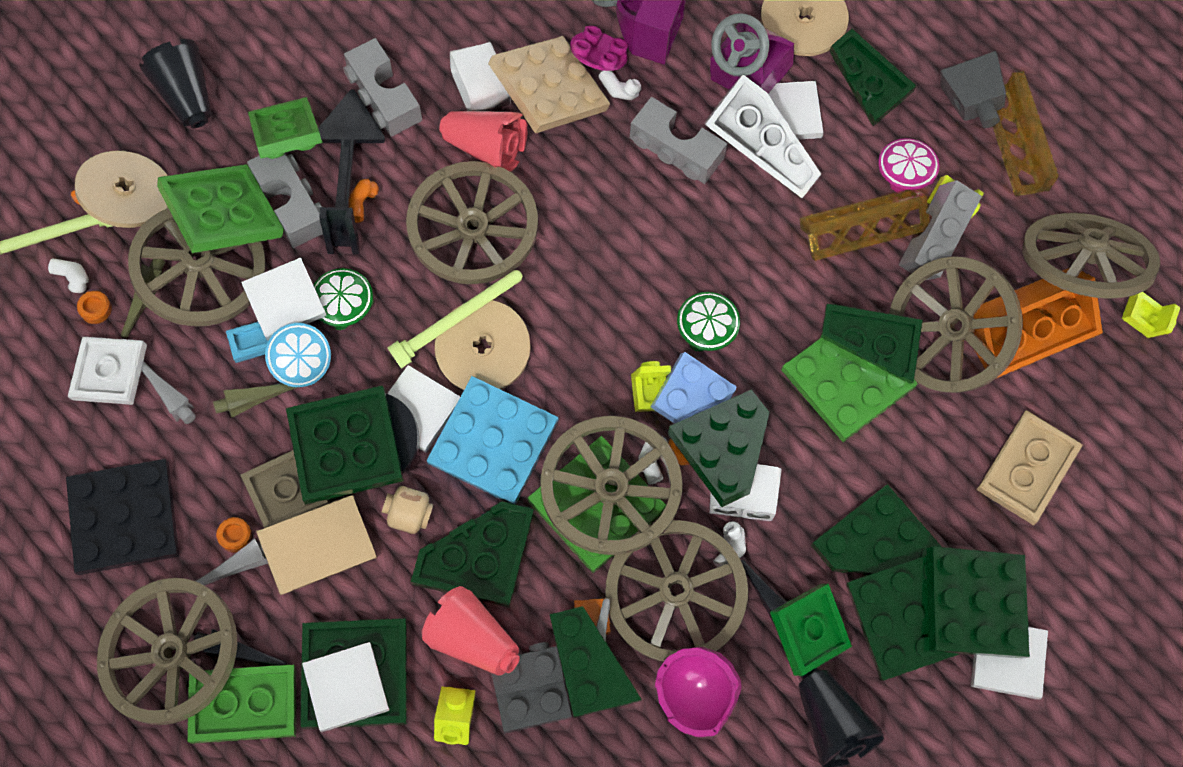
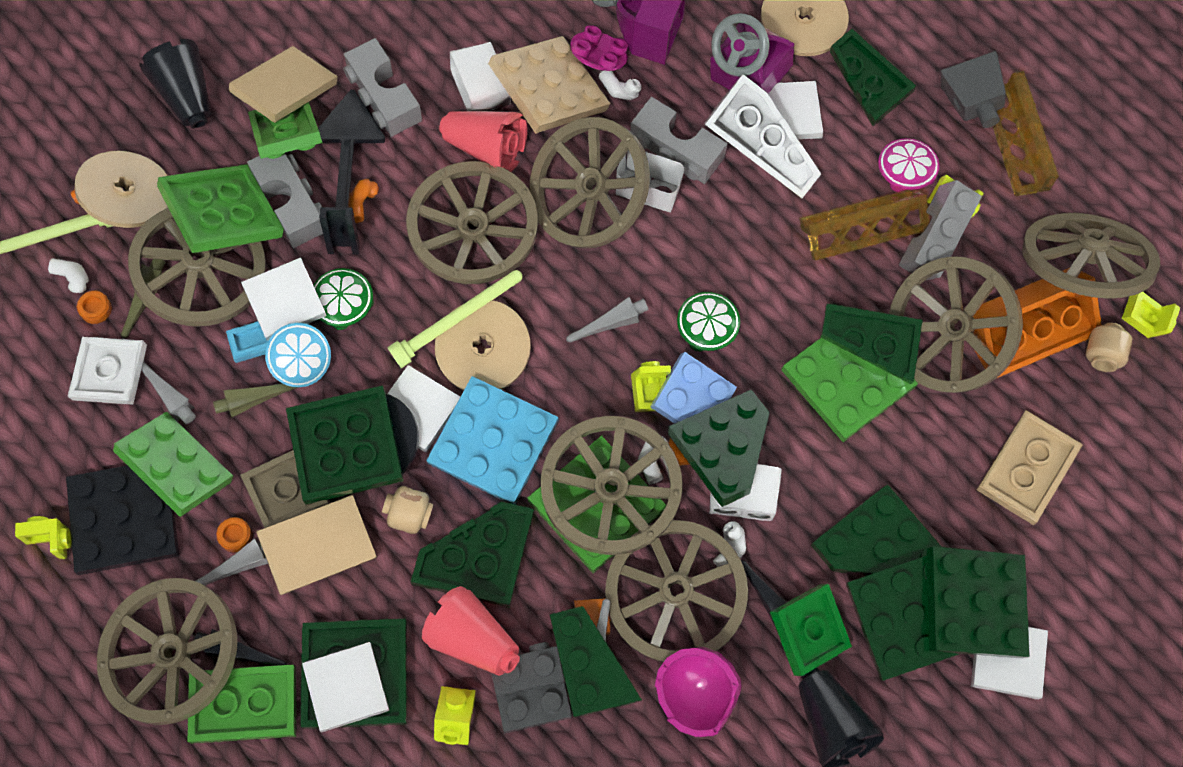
(42, 530): none -> neon yellow bracket
(173, 463): none -> bright green plate
(283, 84): none -> tan tile
(586, 179): none -> dark tan wheel
(621, 315): none -> light grey piece
(660, 169): none -> white piece
(1109, 347): none -> tan head

